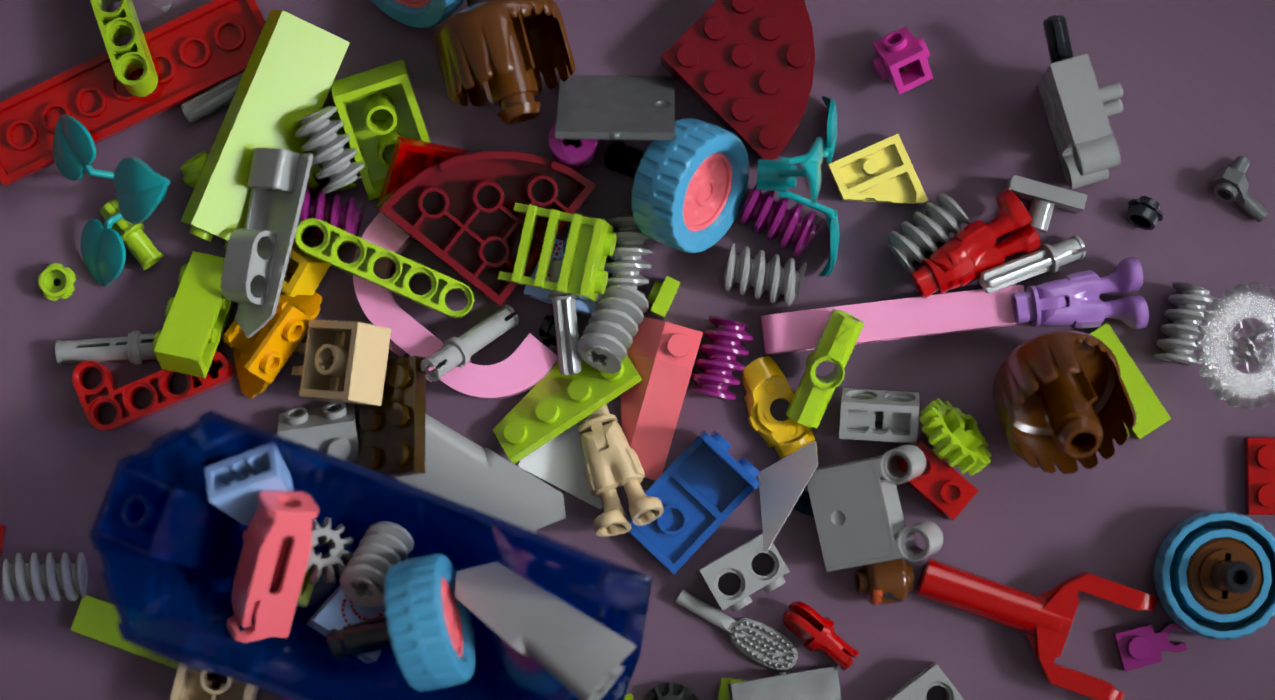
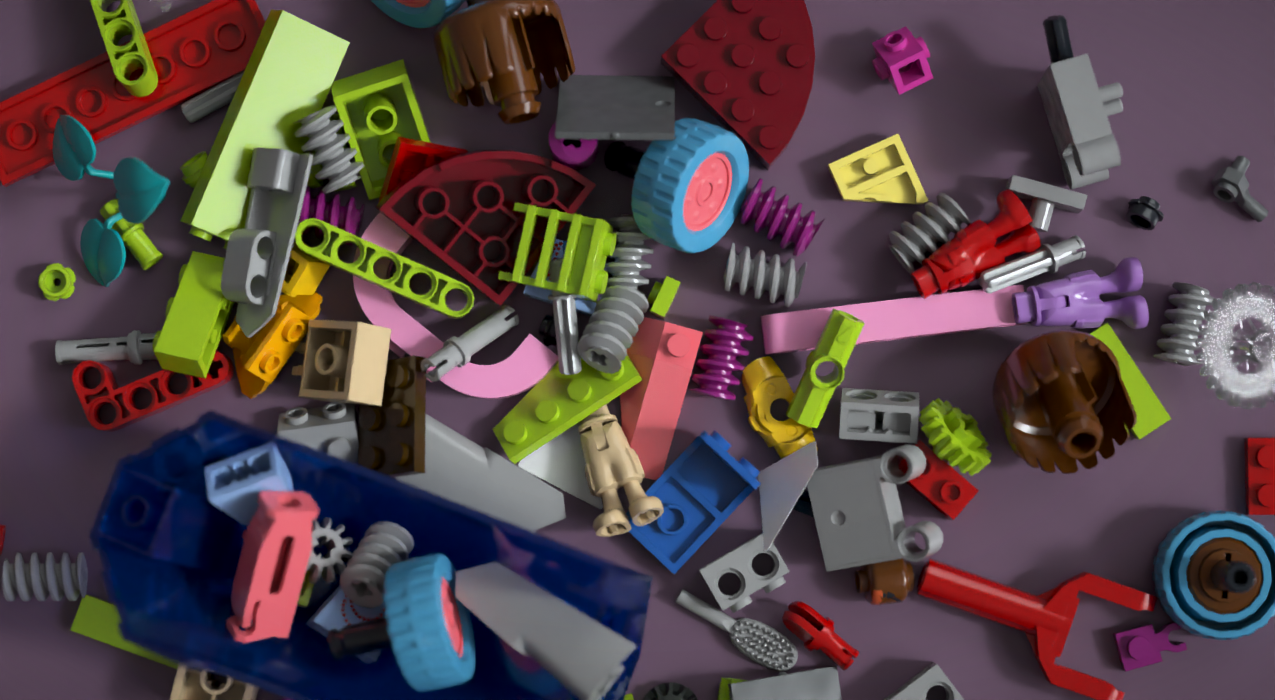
(782, 175): teal plant -> none

